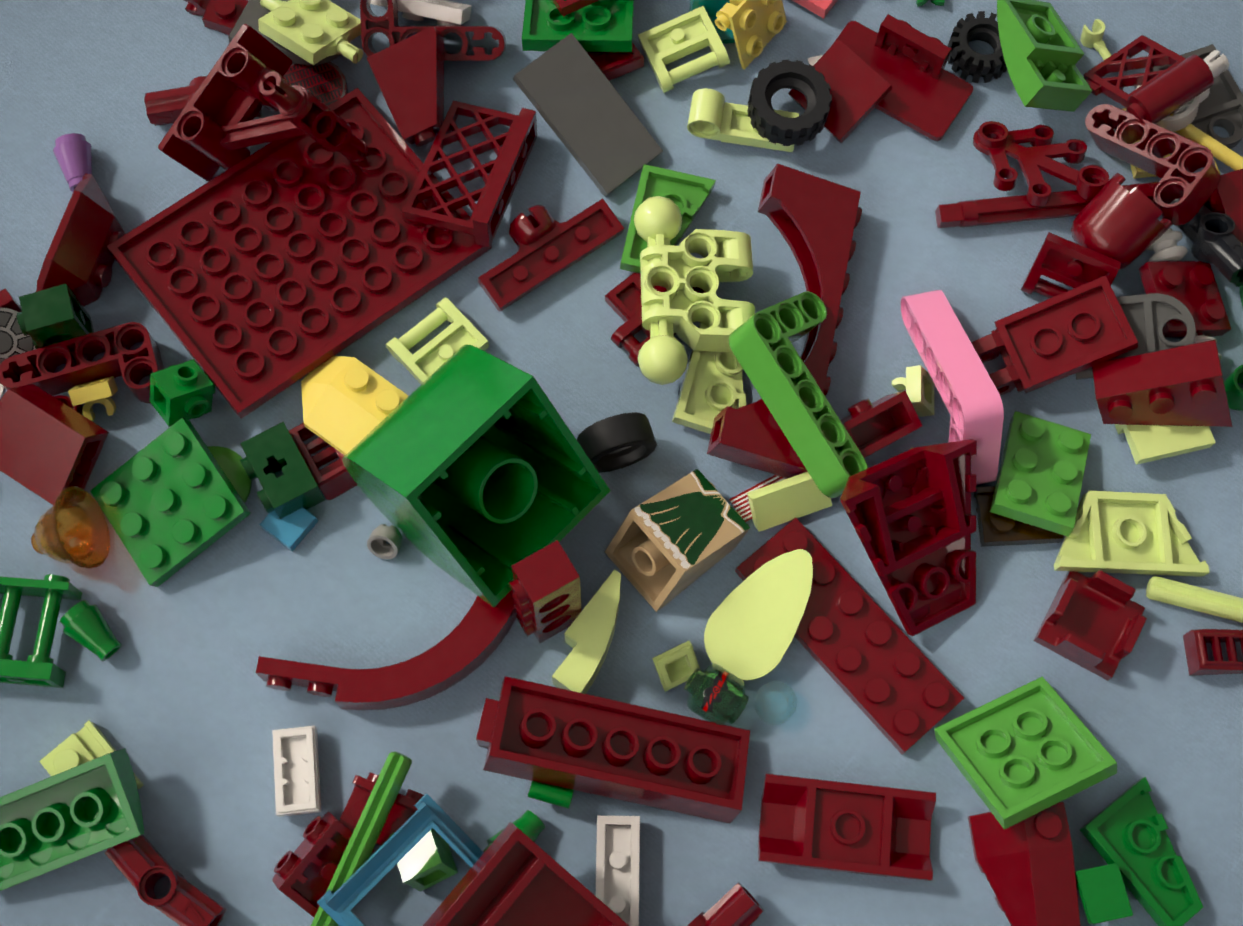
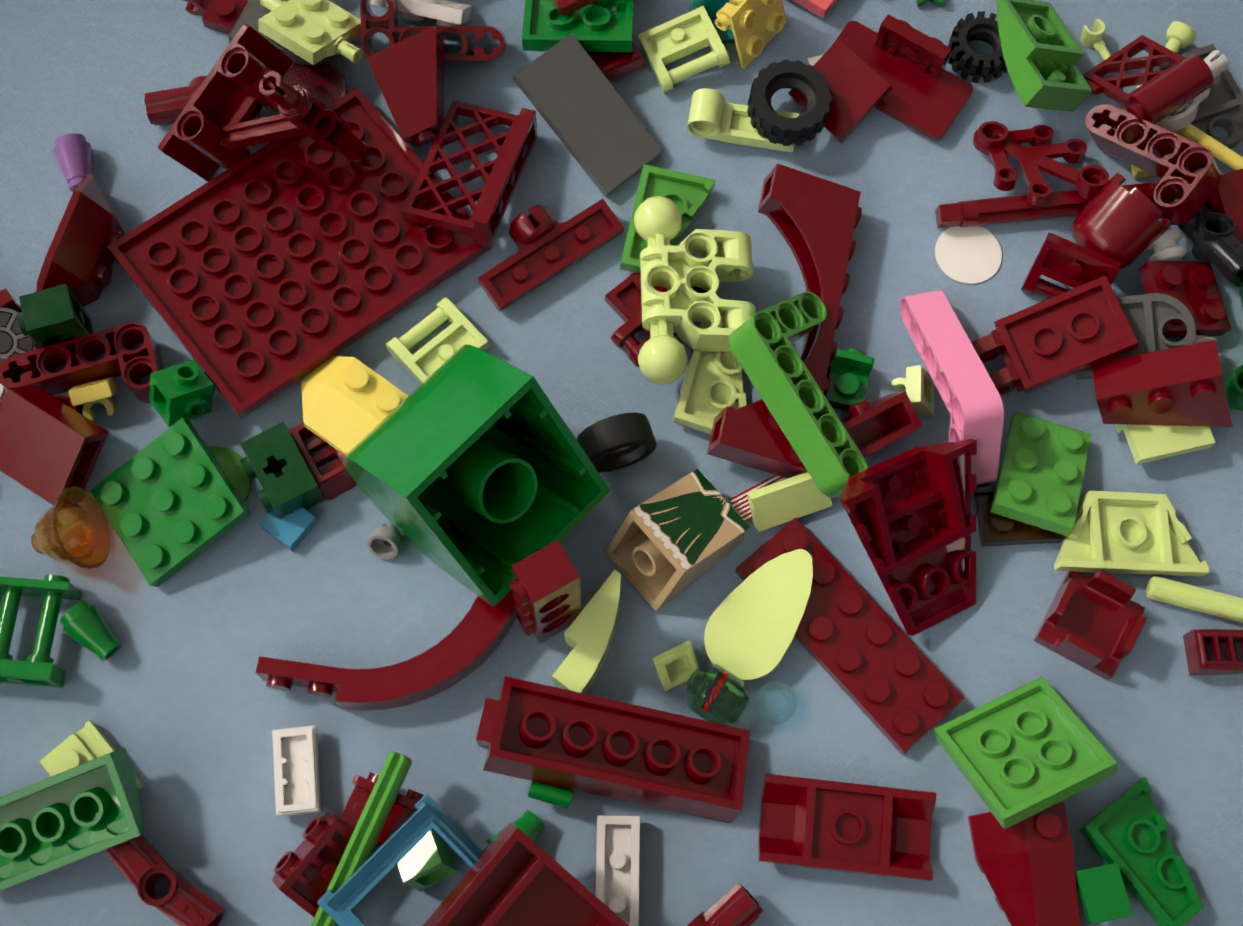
(848, 378): none -> green bracket
(968, 254): none -> white sticker
(1179, 36): none -> yellowish green piece

